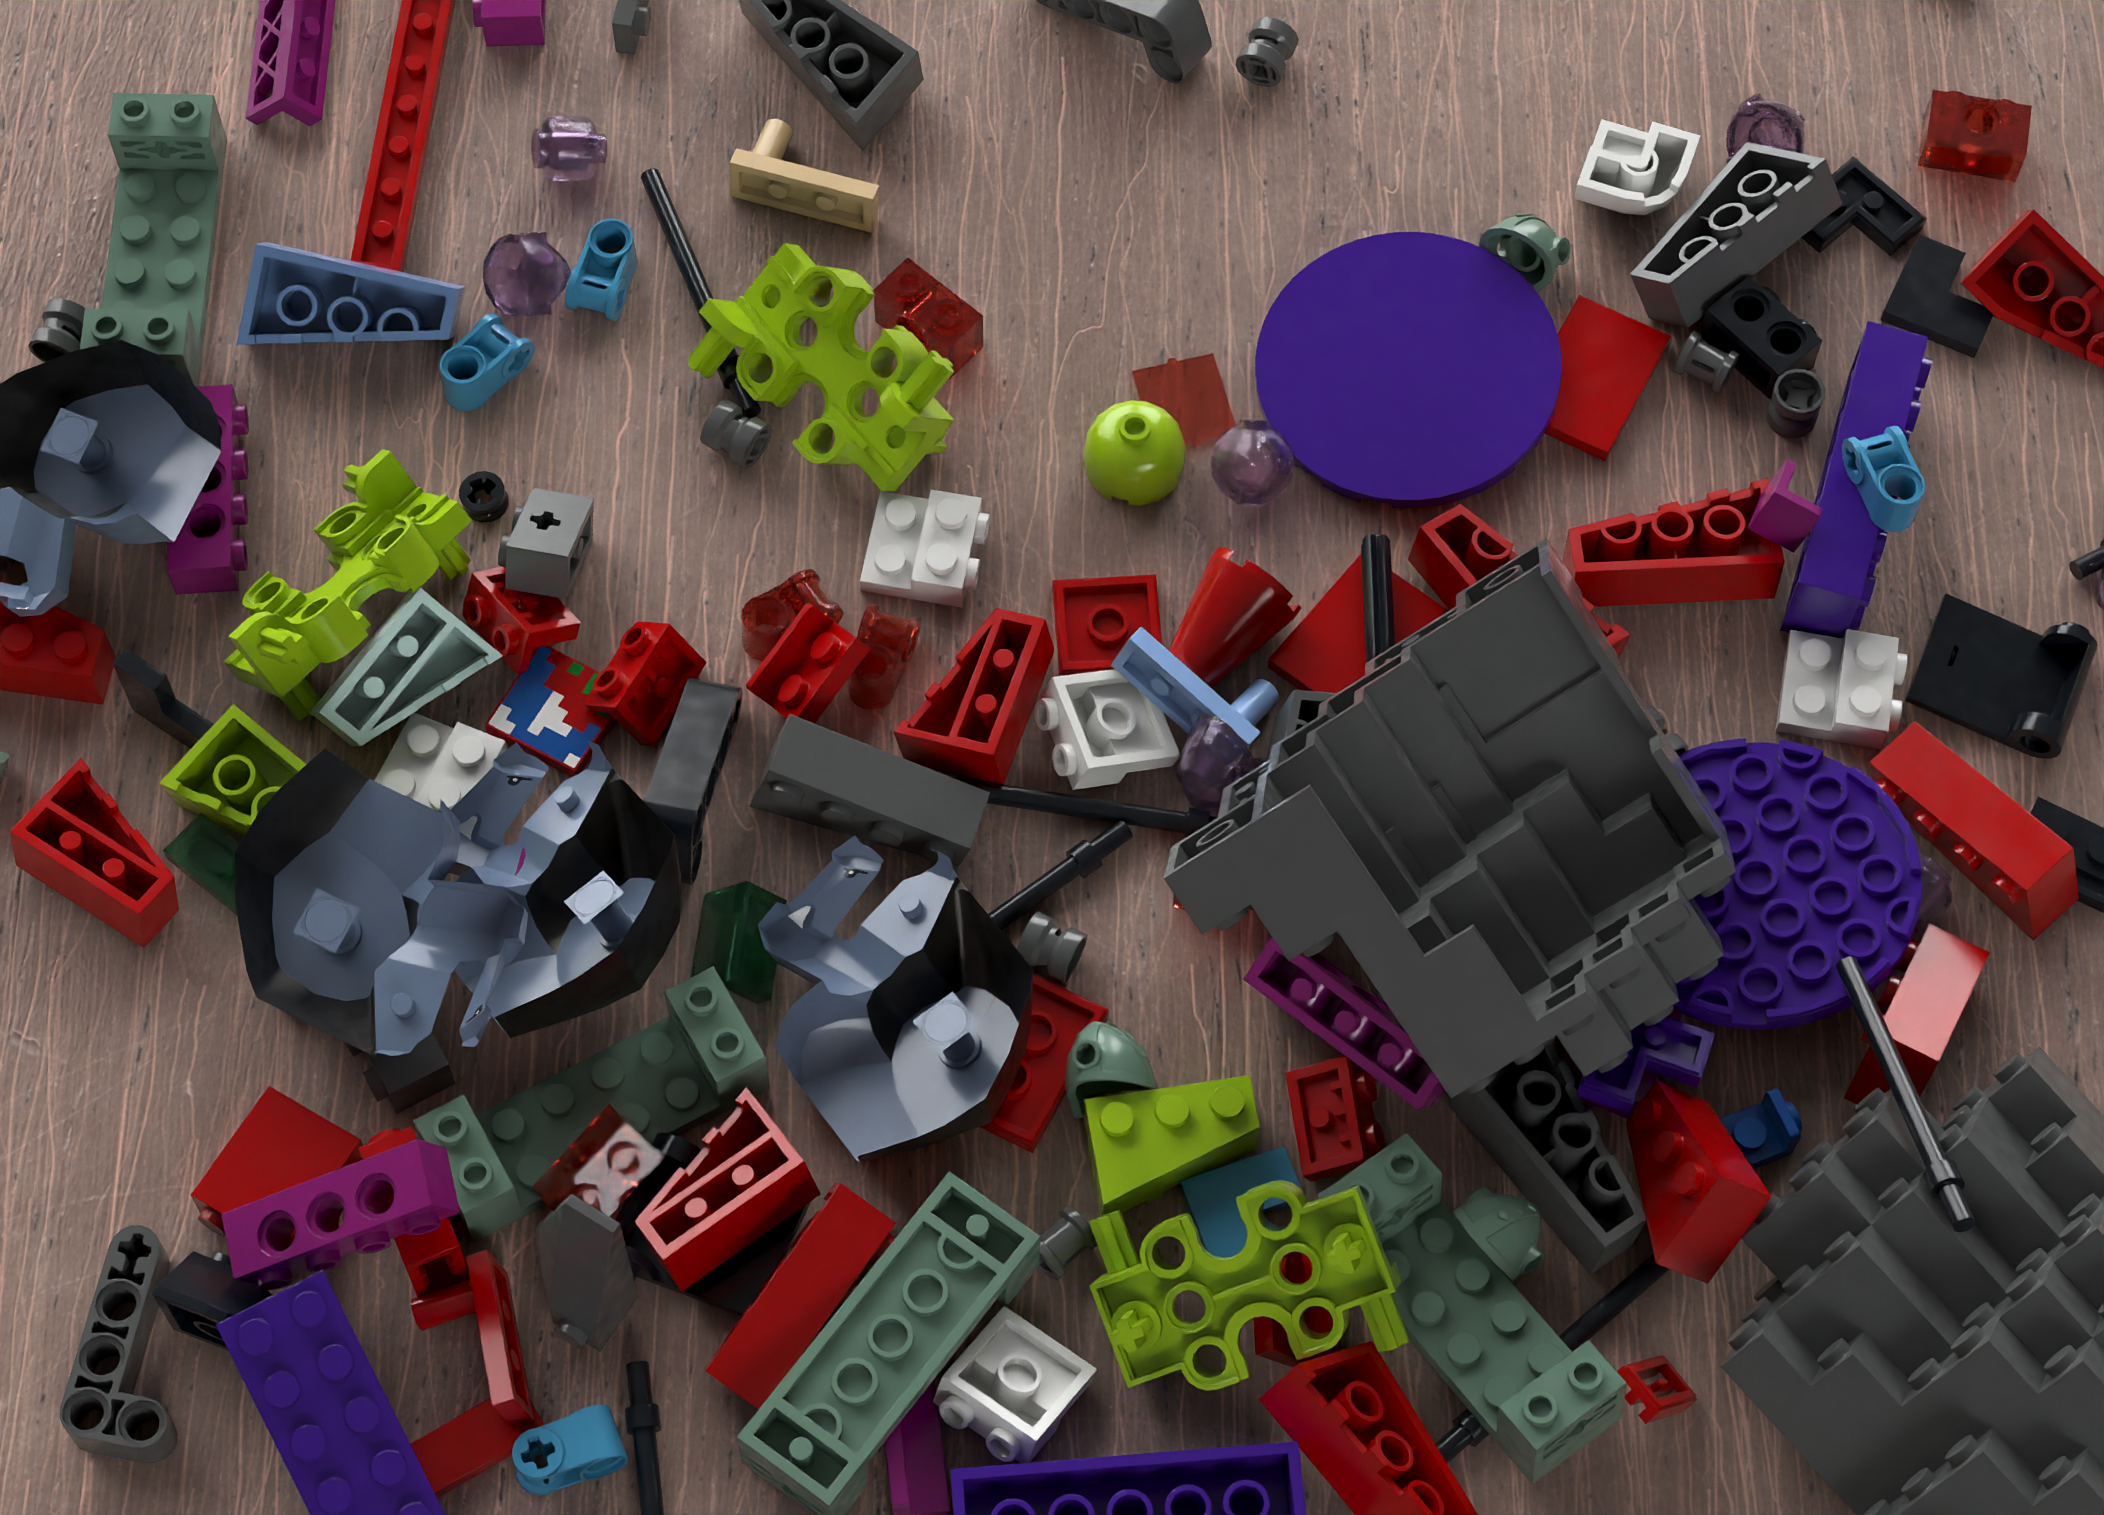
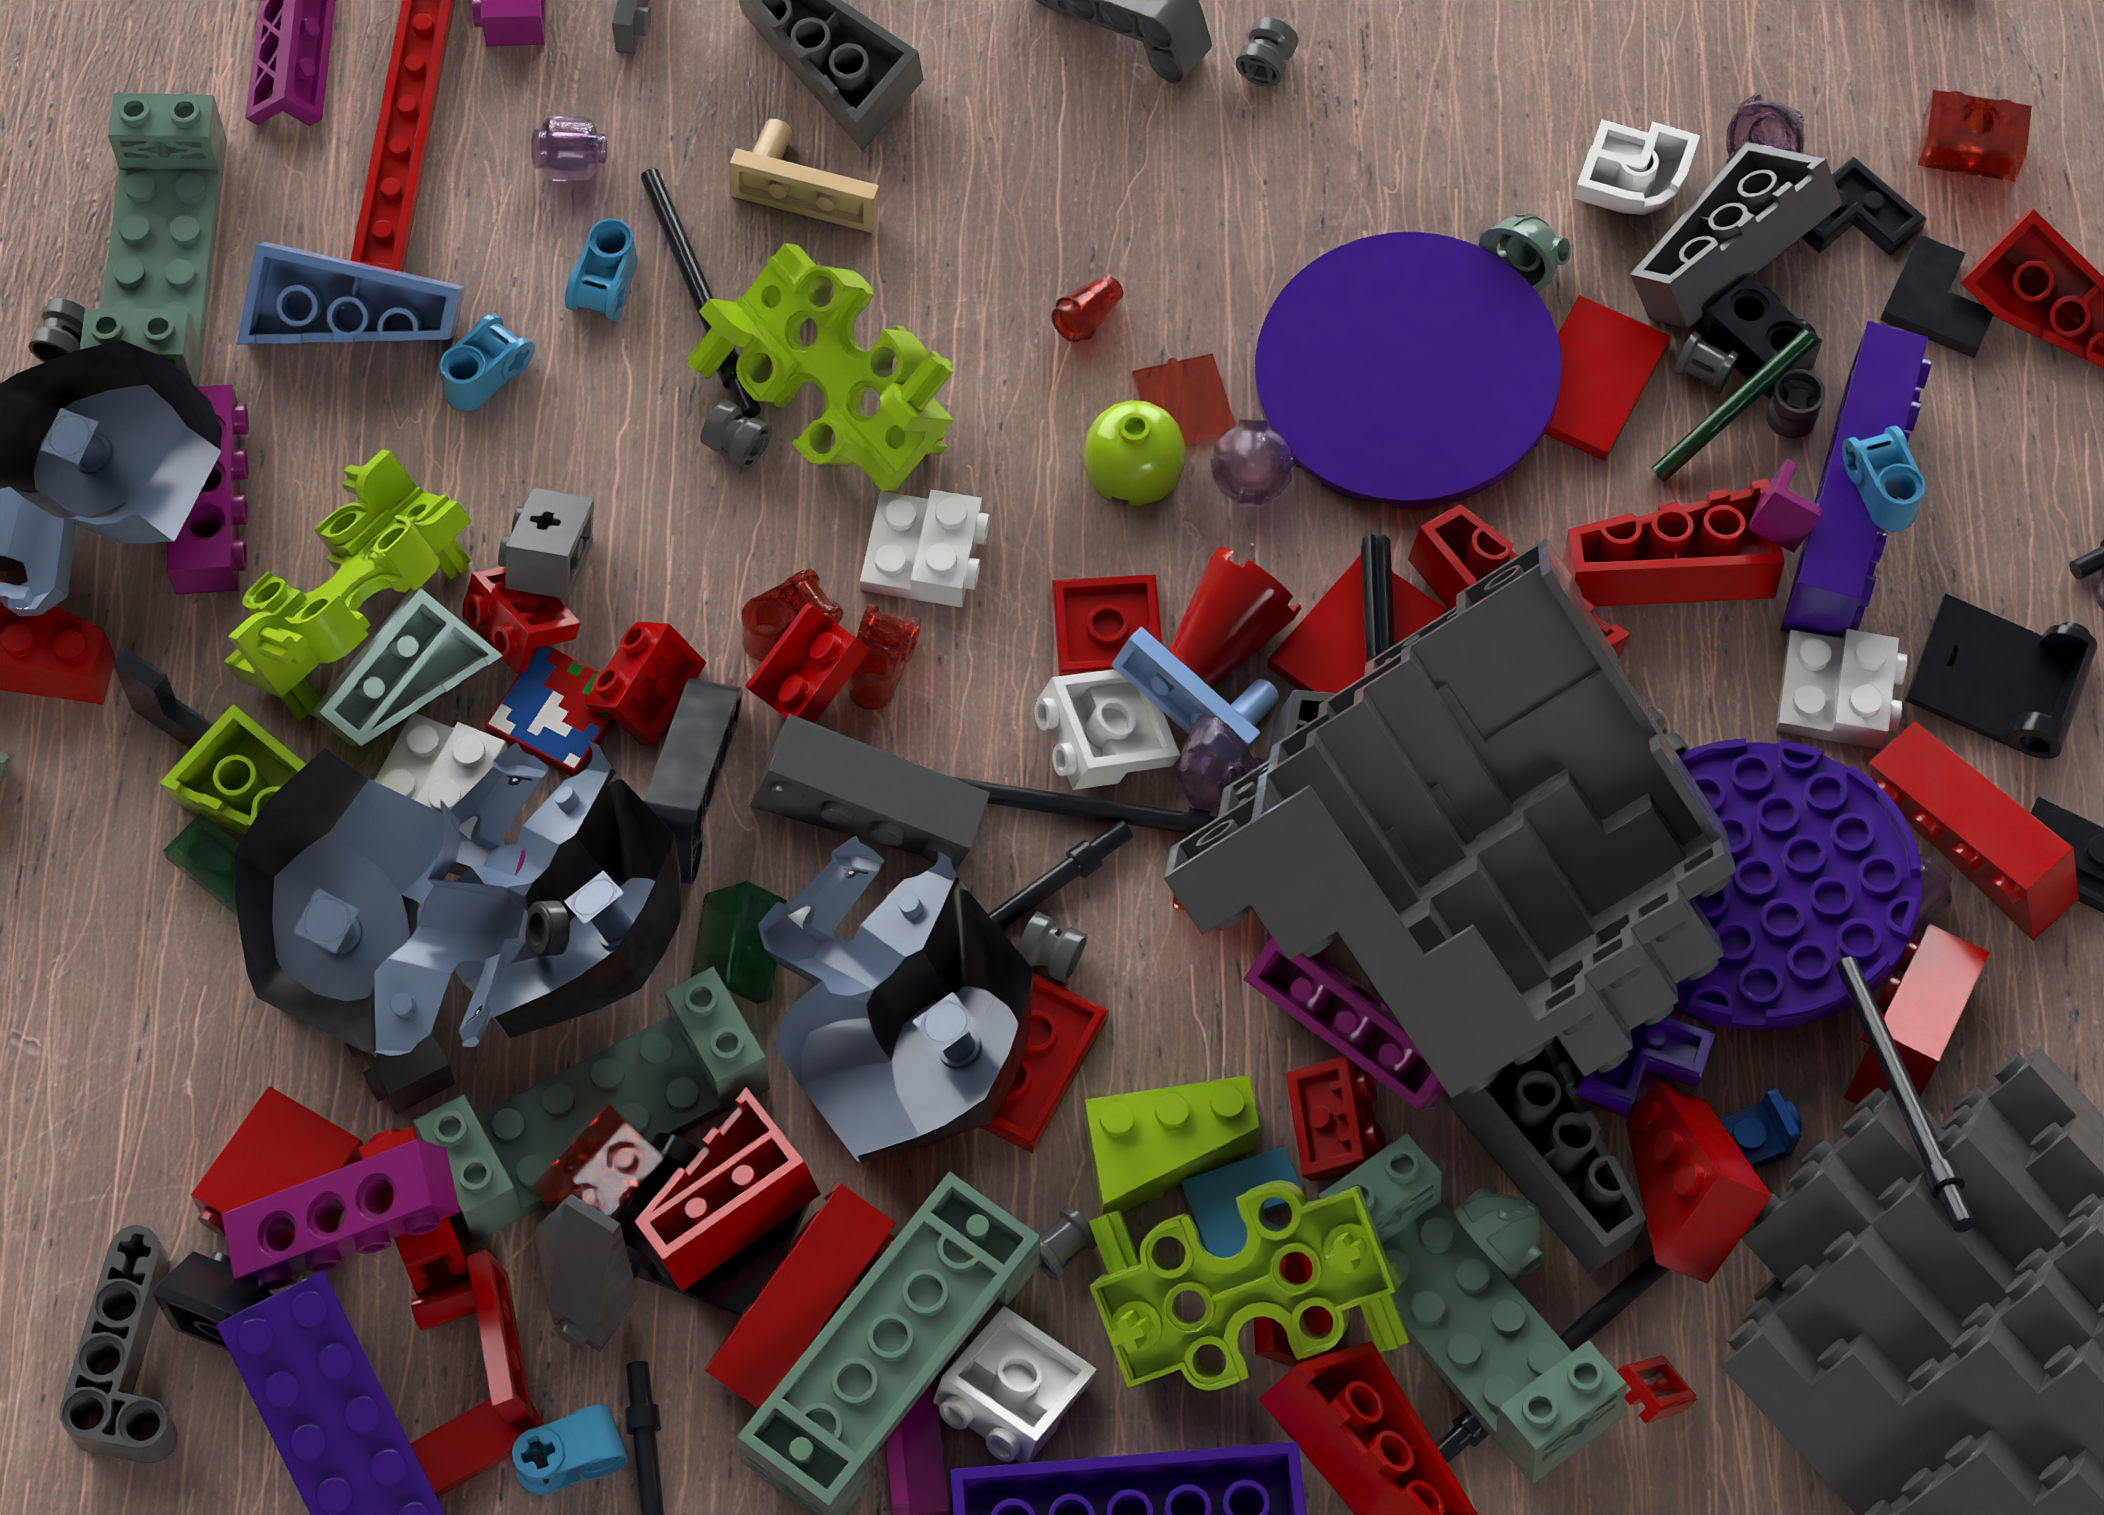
(95, 857): red wedge -> none
(483, 512): black bush -> none
(524, 274): clear purple helmet -> none
(547, 928): none -> dark grey tile
(930, 312): clear red brick -> none
(983, 702): red wedge -> none
(1085, 309): none -> clear red cone
(1105, 1063): sand green helmet -> none
(1734, 405): none -> dark green bar

